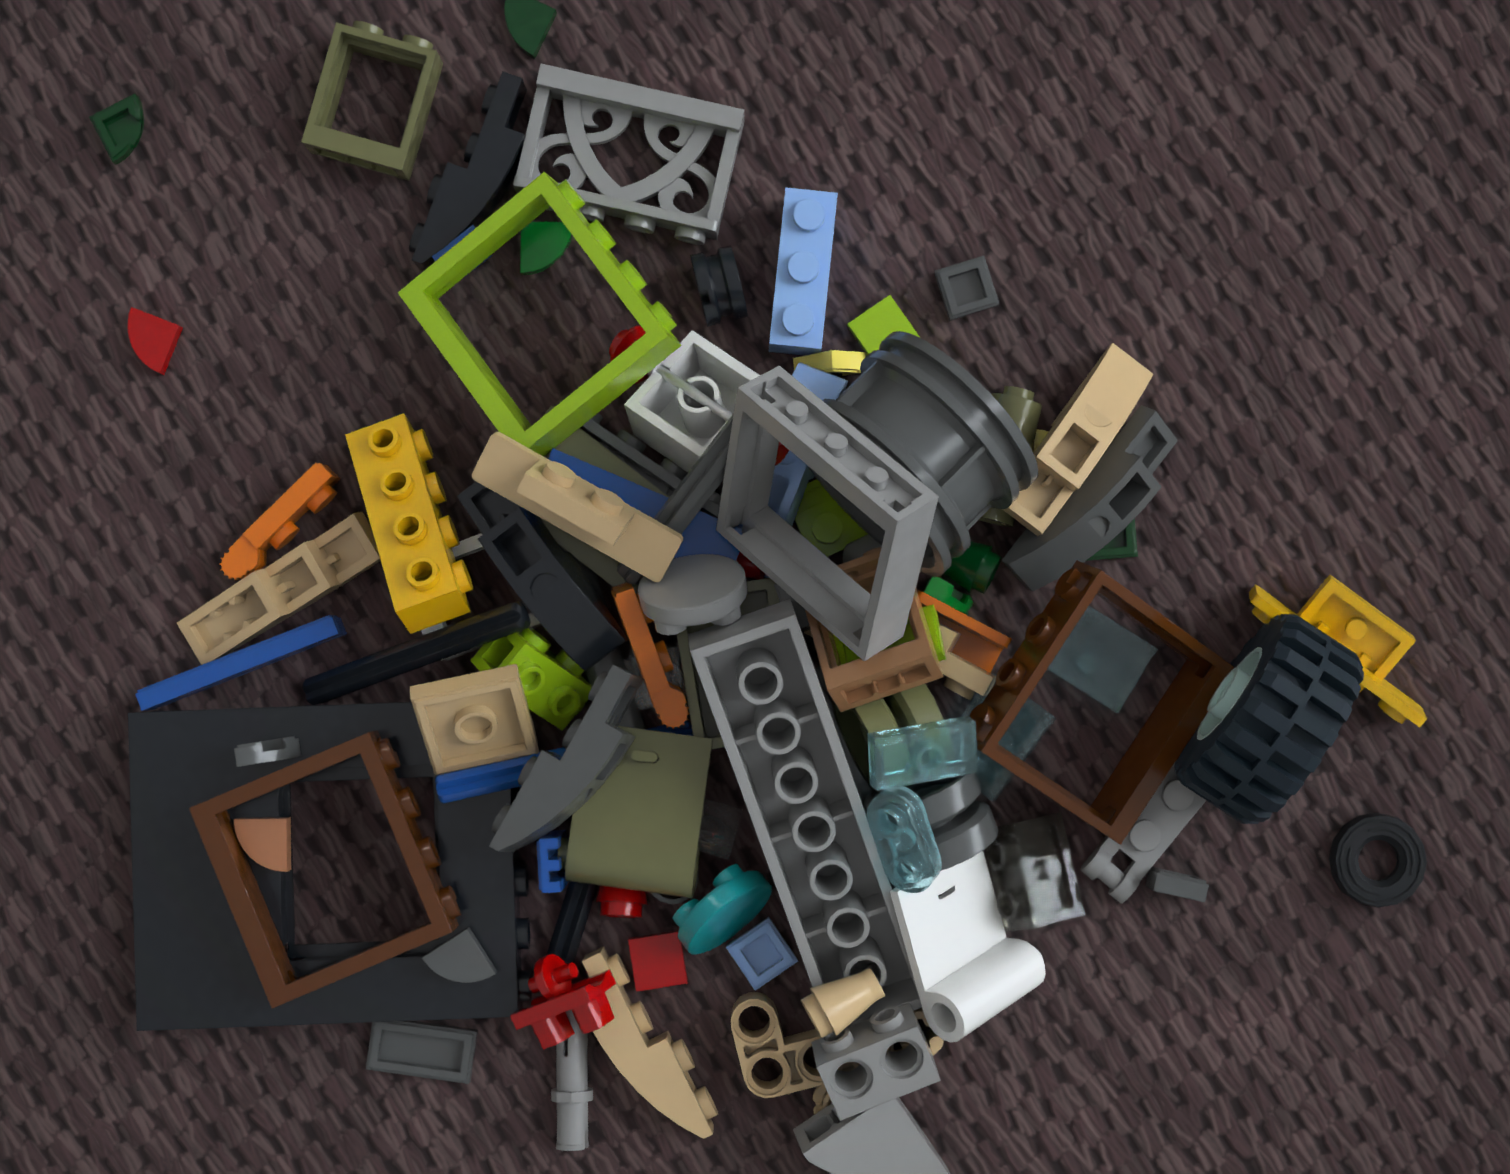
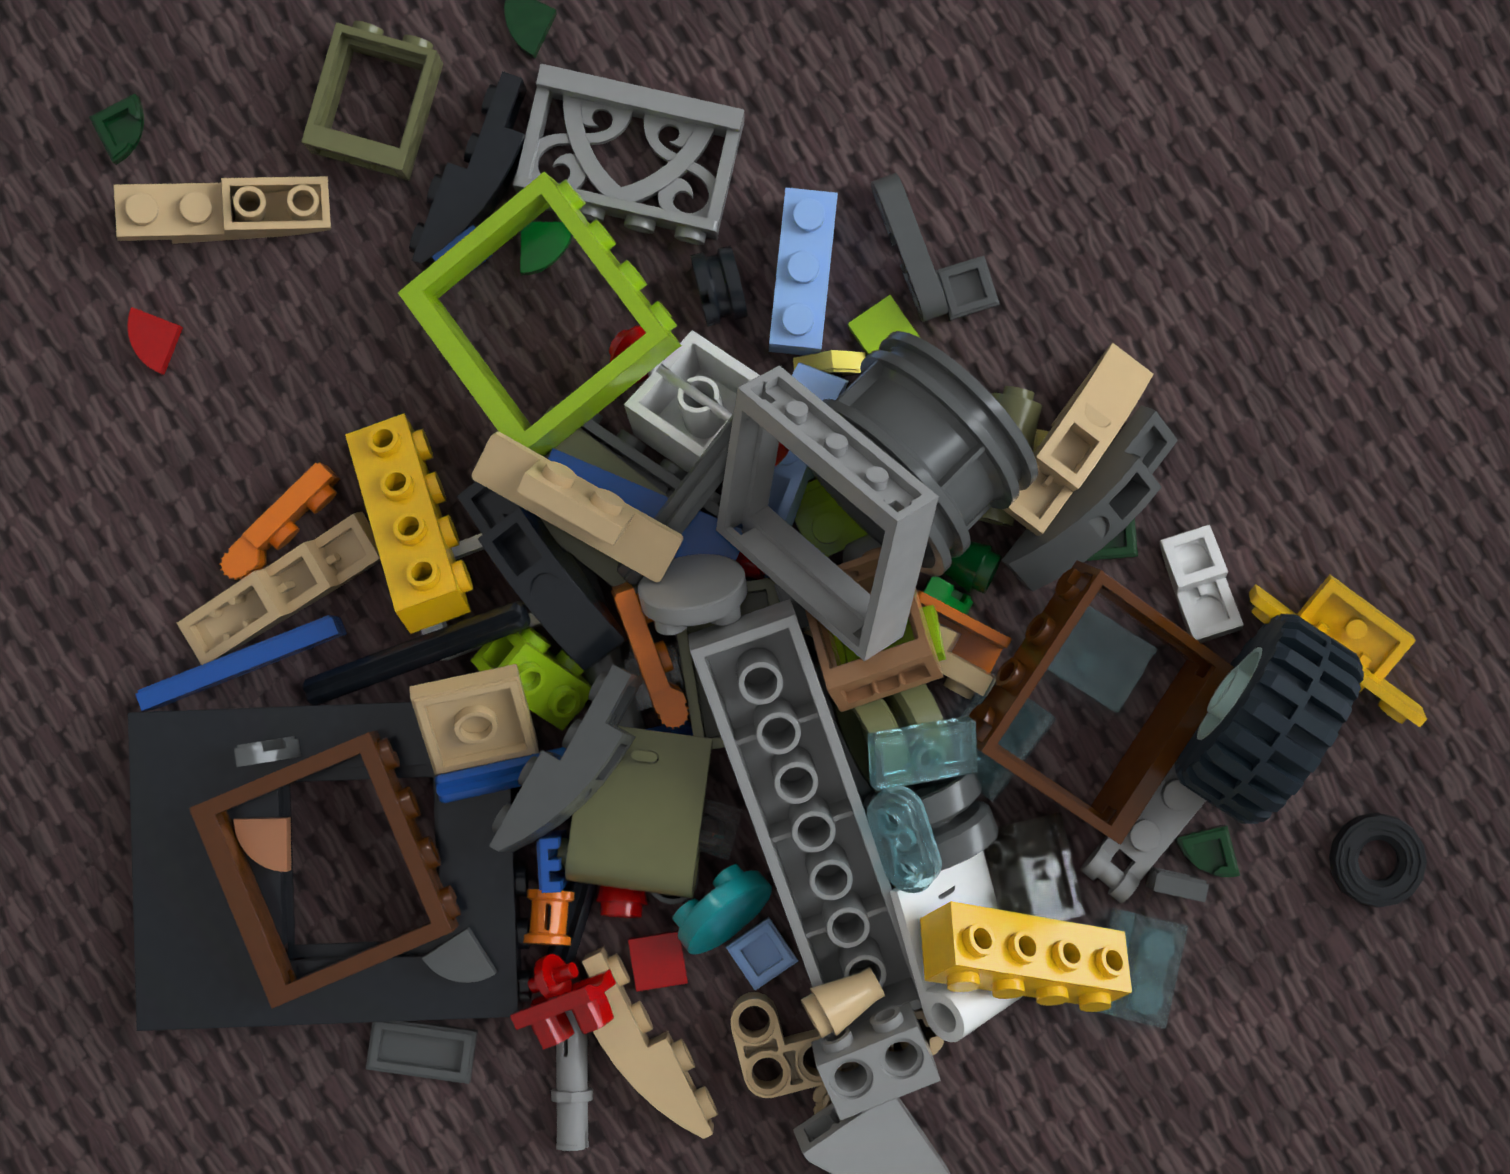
(222, 210): none -> tan slope
(558, 920): none -> orange bush
(905, 232): none -> dark grey beam
(1024, 956): none -> yellow brick
(1154, 963): none -> clear light blue plate
(1200, 584): none -> white slope
(1210, 851): none -> dark green tile

